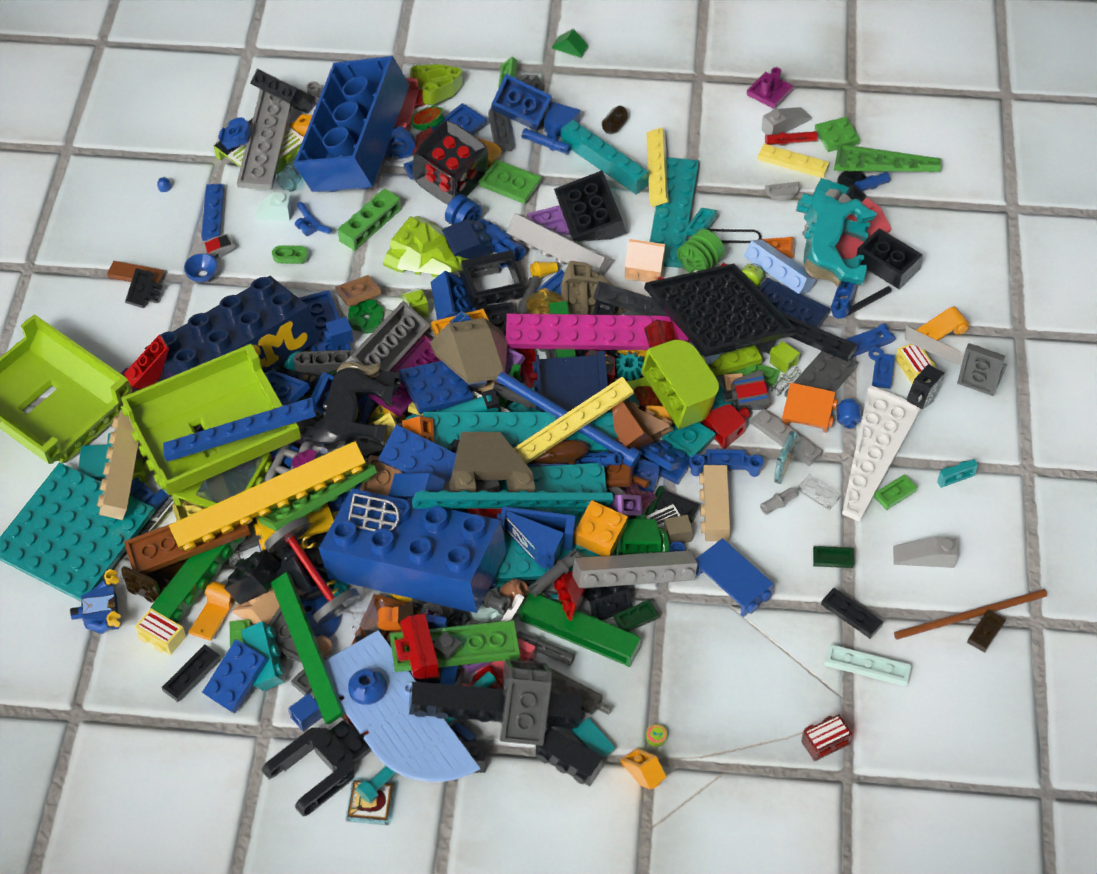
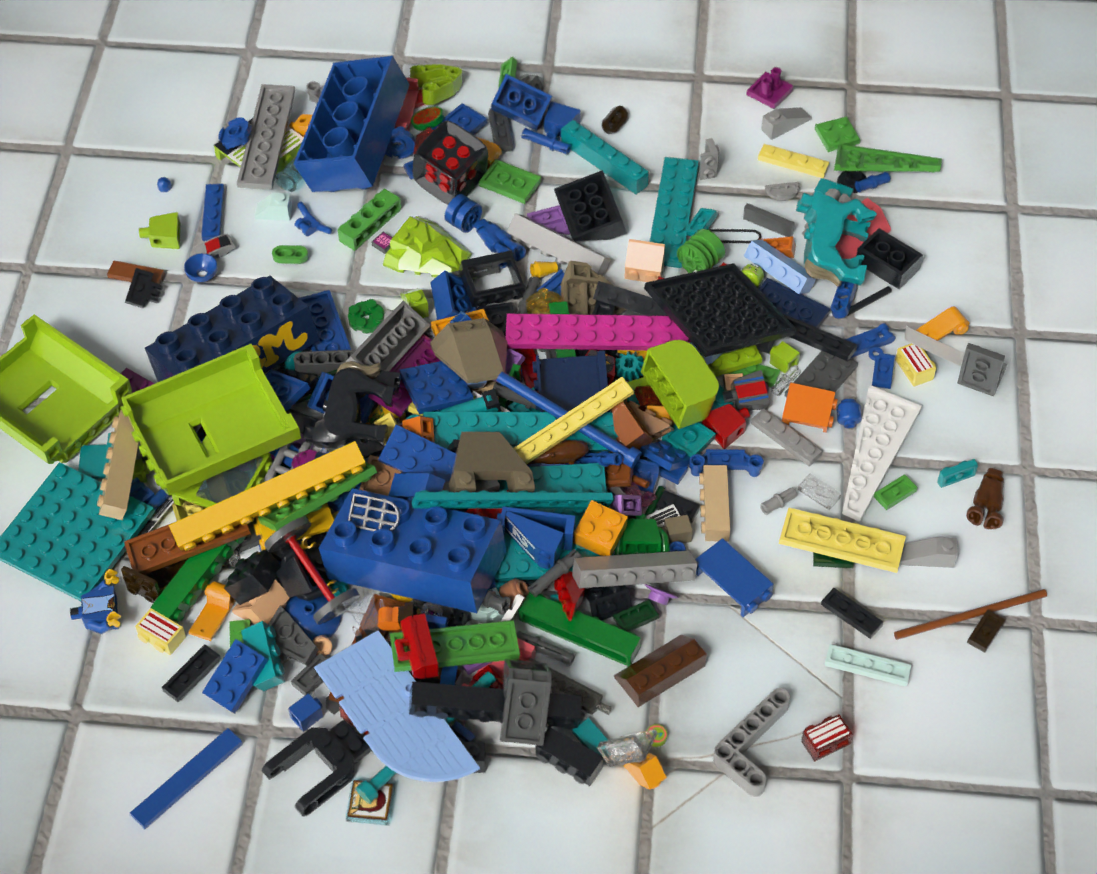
(149, 365): red slope -> none
(163, 231): none -> lime torso
(185, 778): none -> blue tile
(239, 429): blue plate -> none
(283, 90): black window -> none
(308, 648): green tile -> none
(338, 332): blue brick -> none
(358, 290): medium nougat plate -> none
(368, 693): blue piece -> none
(382, 242): none -> tile
(446, 645): dark grey plate -> none
(468, 239): dark blue slope -> none
(571, 44): green slope -> none
(627, 748): none -> clear bracket
(657, 167): light yellow plate -> none
(659, 333): clear red panel -> none
(659, 595): none -> medium lavender piece
(661, 669): none -> reddish brown slope
(709, 160): none -> light grey bracket
(748, 737): none -> light grey beam
(768, 220): none -> dark grey tile
(785, 138): red pin -> none
(785, 457): clear light blue tile -> none
(842, 539): none -> light yellow plate
(855, 193): black tile -> none
(923, 393): black torso -> none
(988, 496): none -> reddish brown piece

